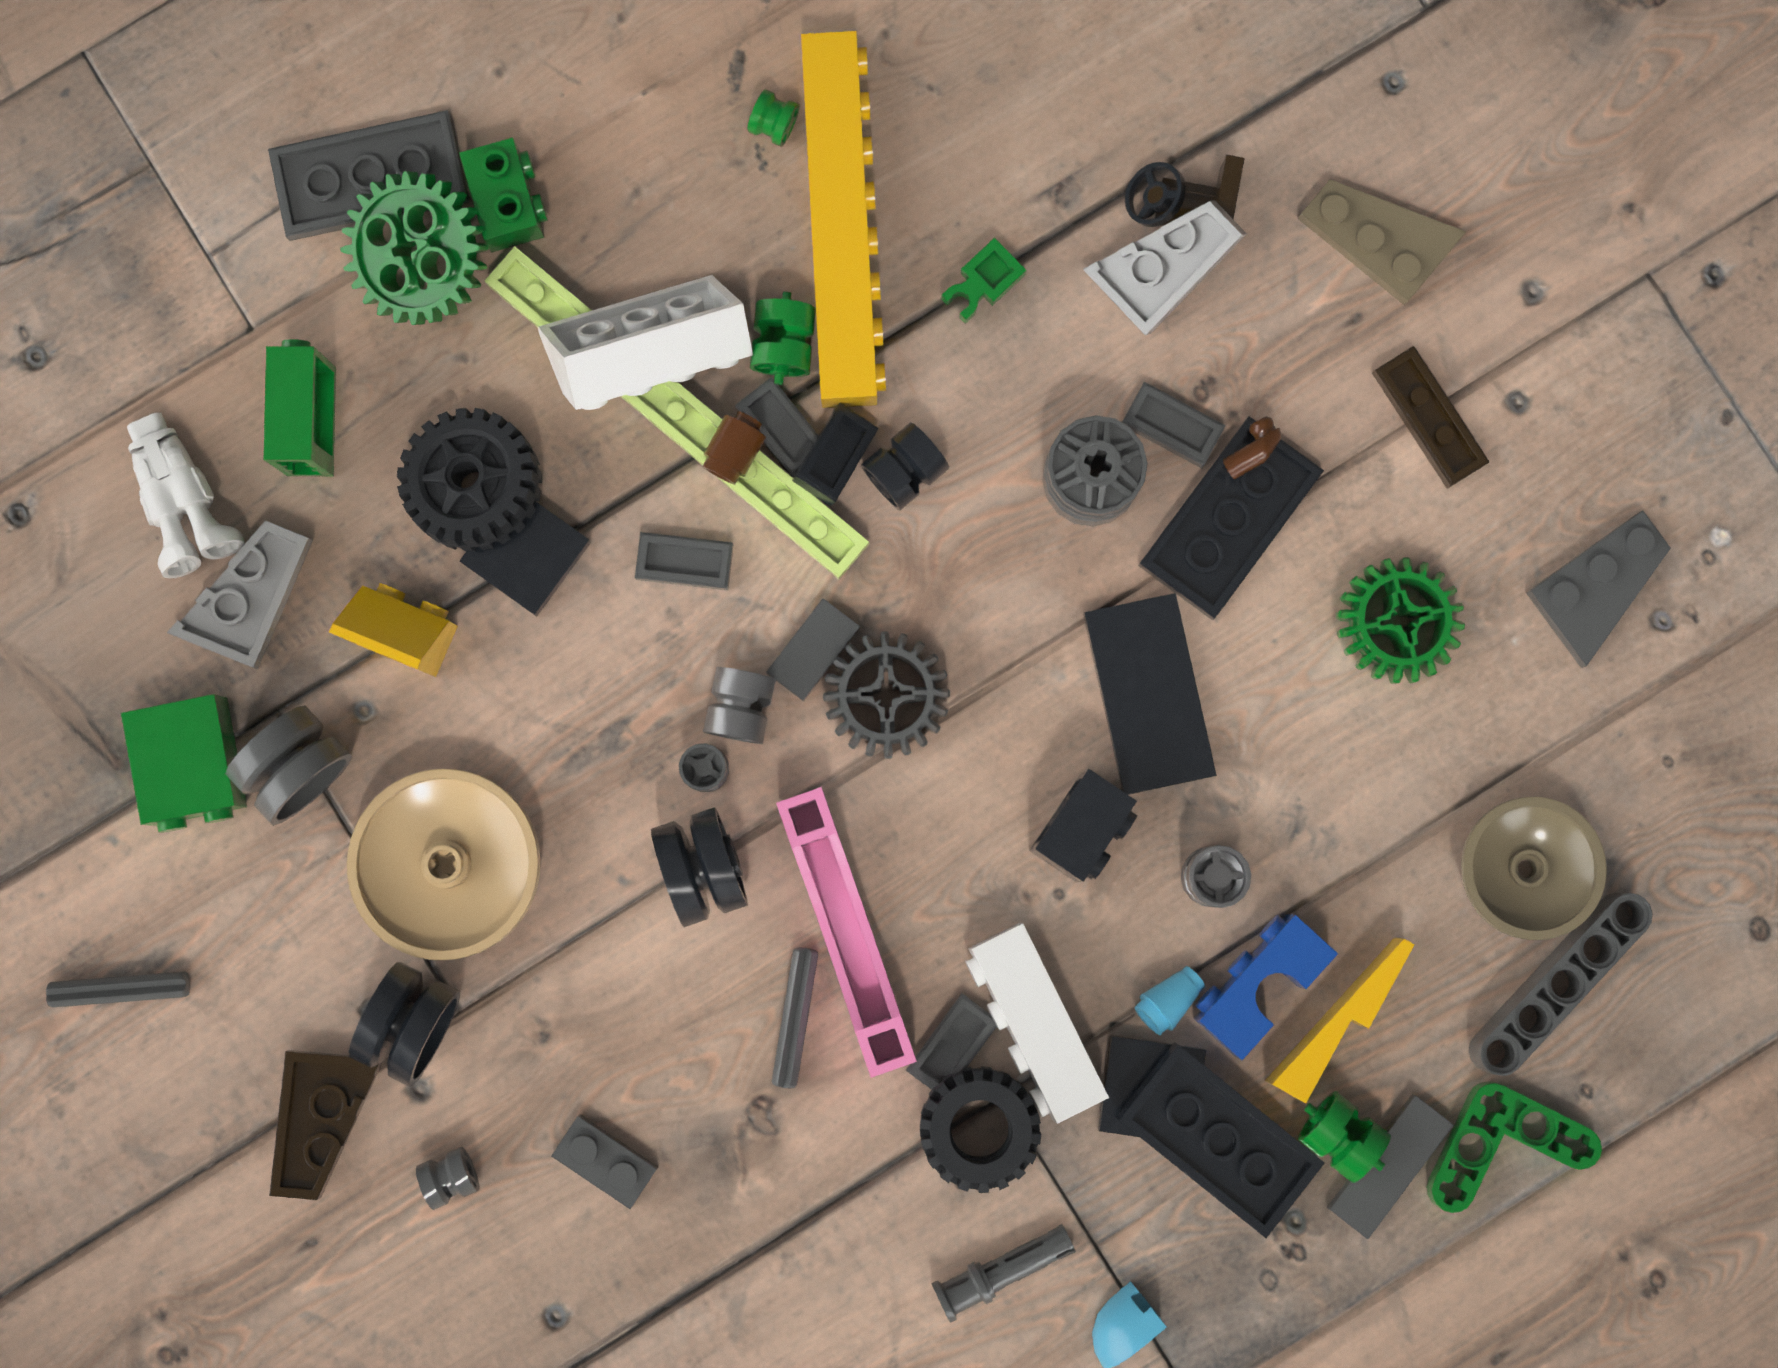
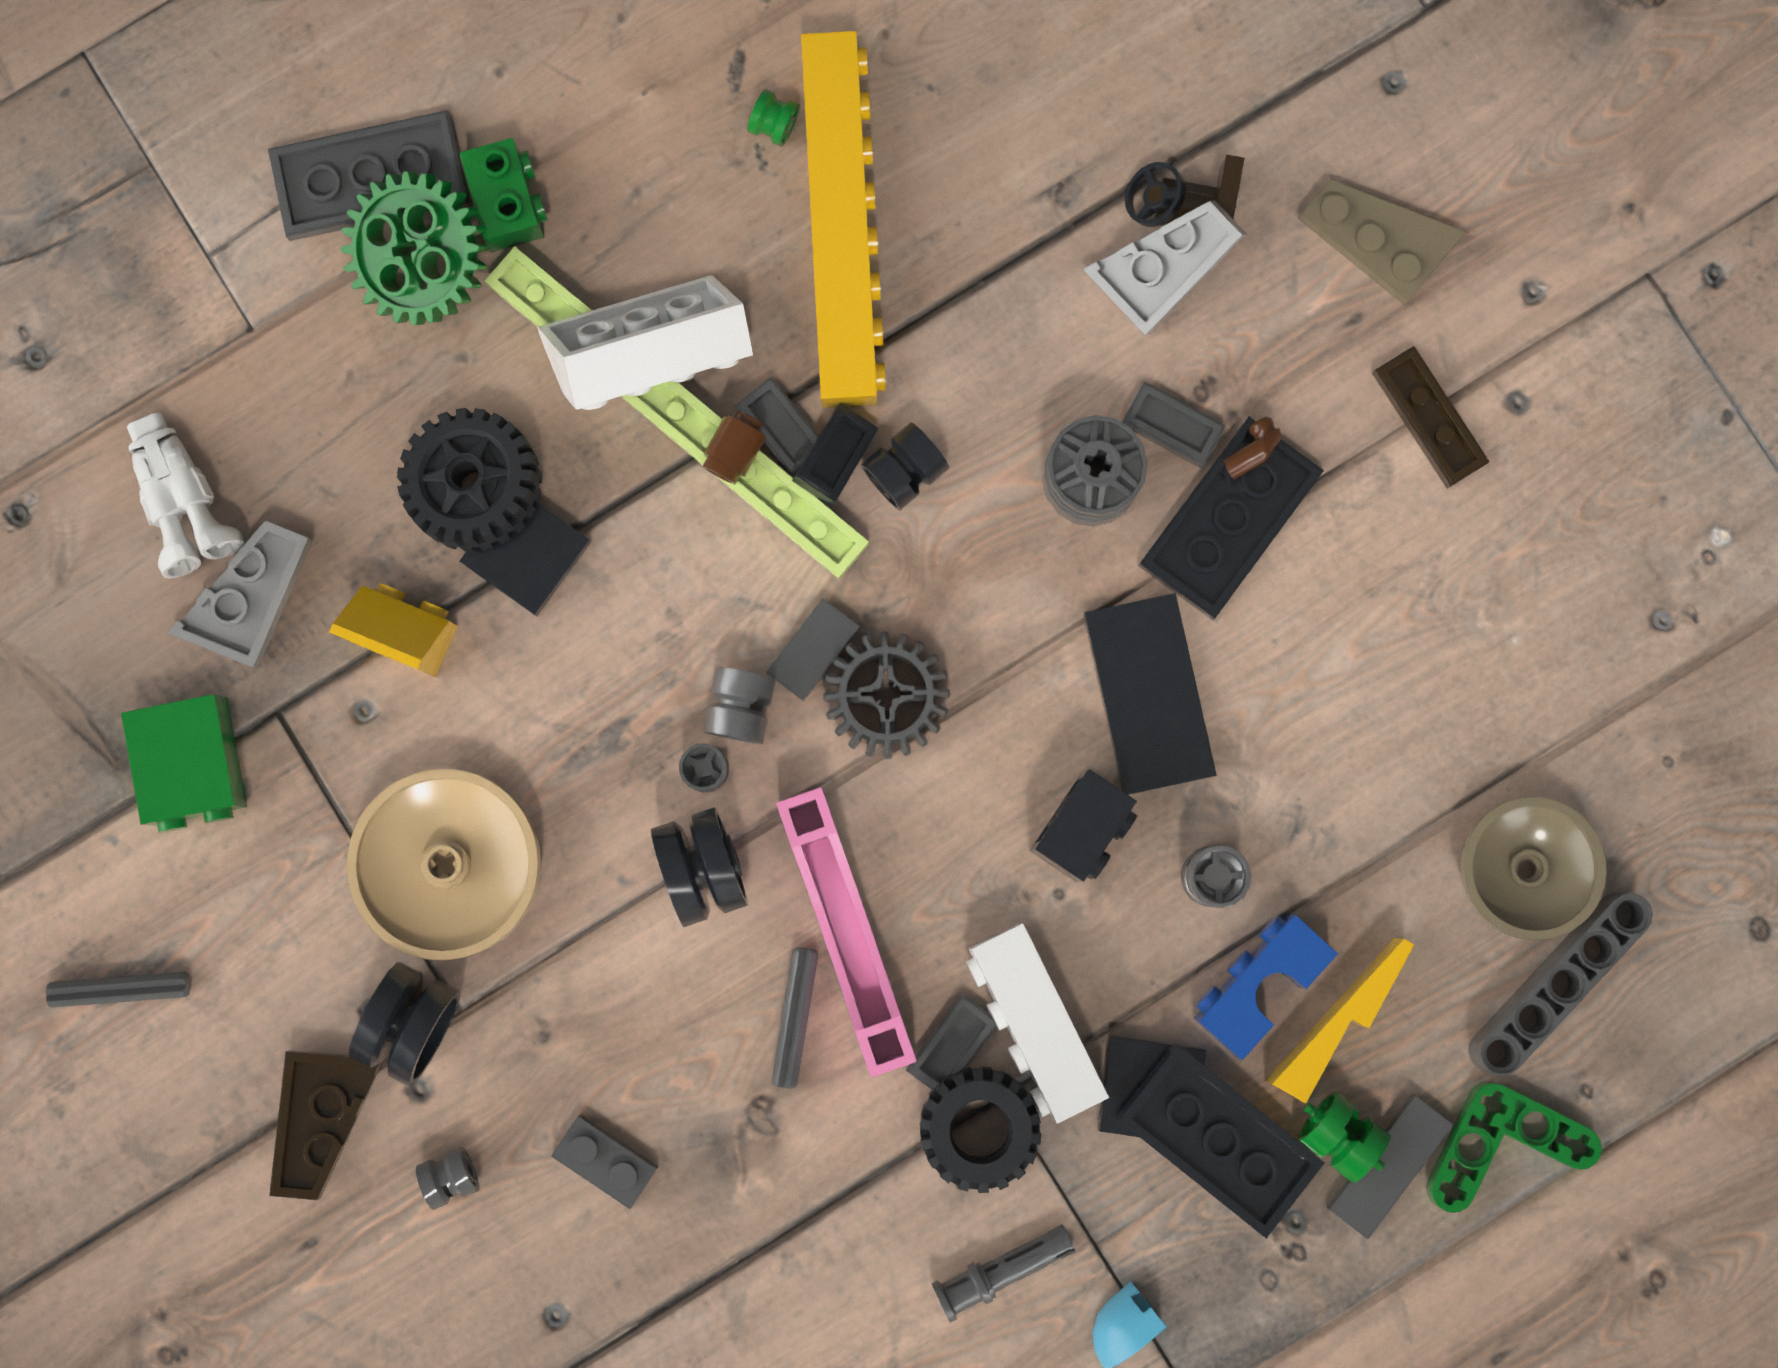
(288, 765): dark grey wheel -> none
(299, 410): green window -> none
(684, 561): dark grey tile -> none
(783, 335): green wheel -> none
(987, 276): green plate -> none
(1169, 1000): medium azure cone -> none
(1396, 599): green gear -> none
(1599, 585): dark grey wing -> none

